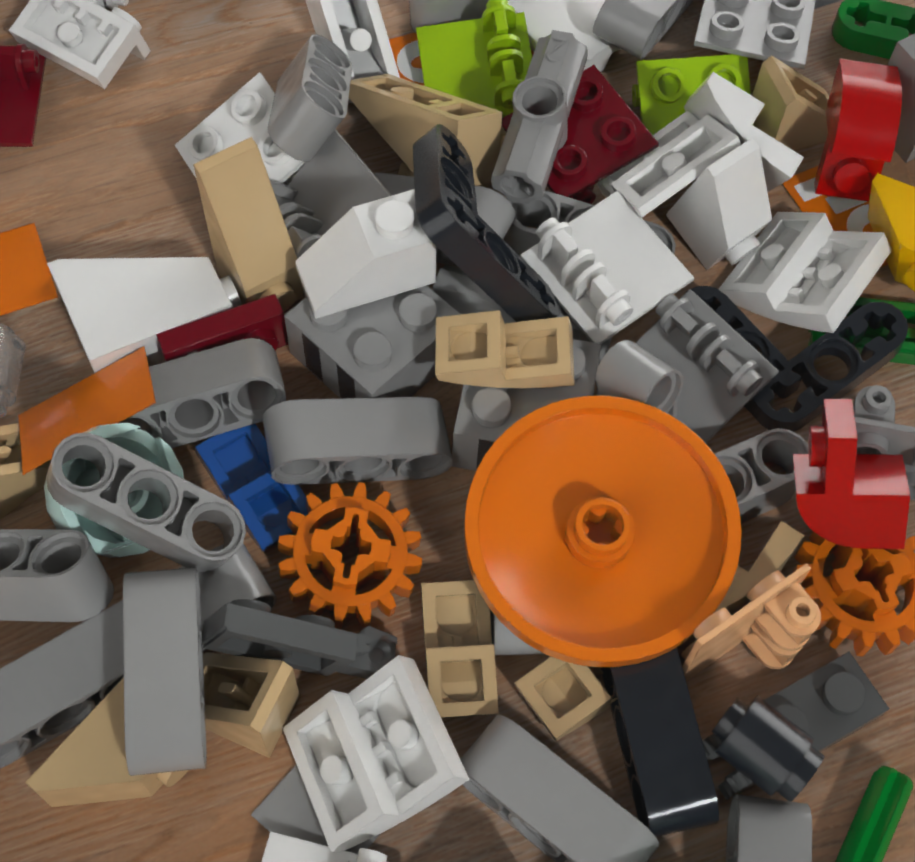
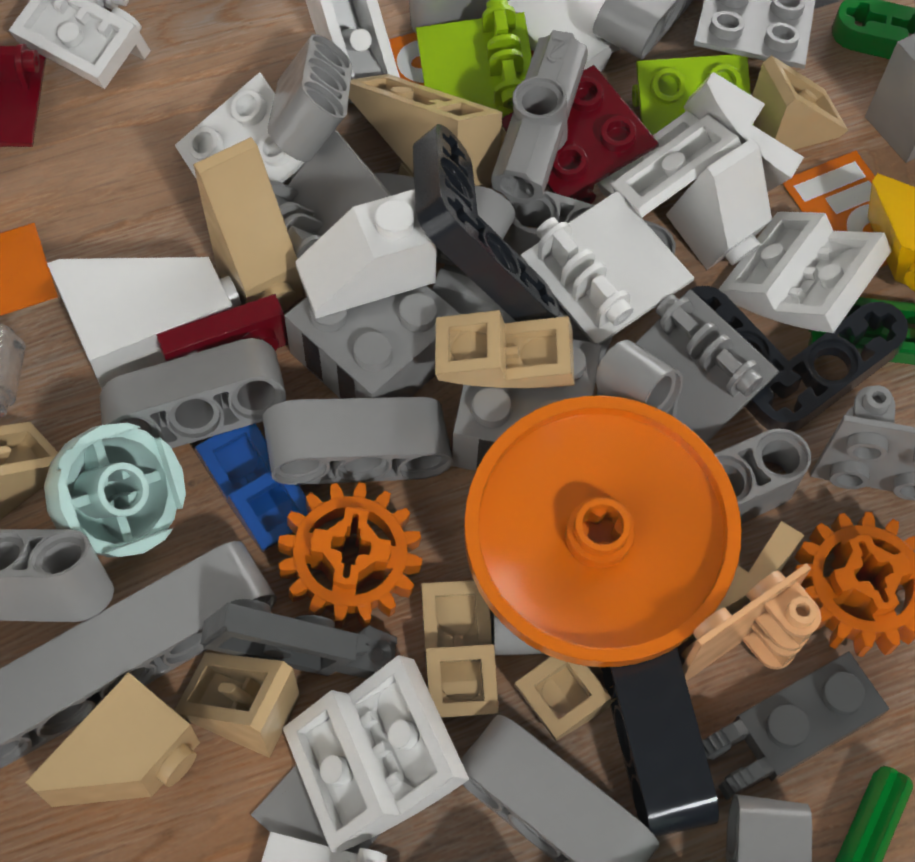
(94, 401): orange sticker -> none
(126, 472): light grey beam -> none
(163, 672): light grey beam -> none
(767, 747): black brick -> none
(847, 494): red brick -> none
(861, 127): red brick -> none

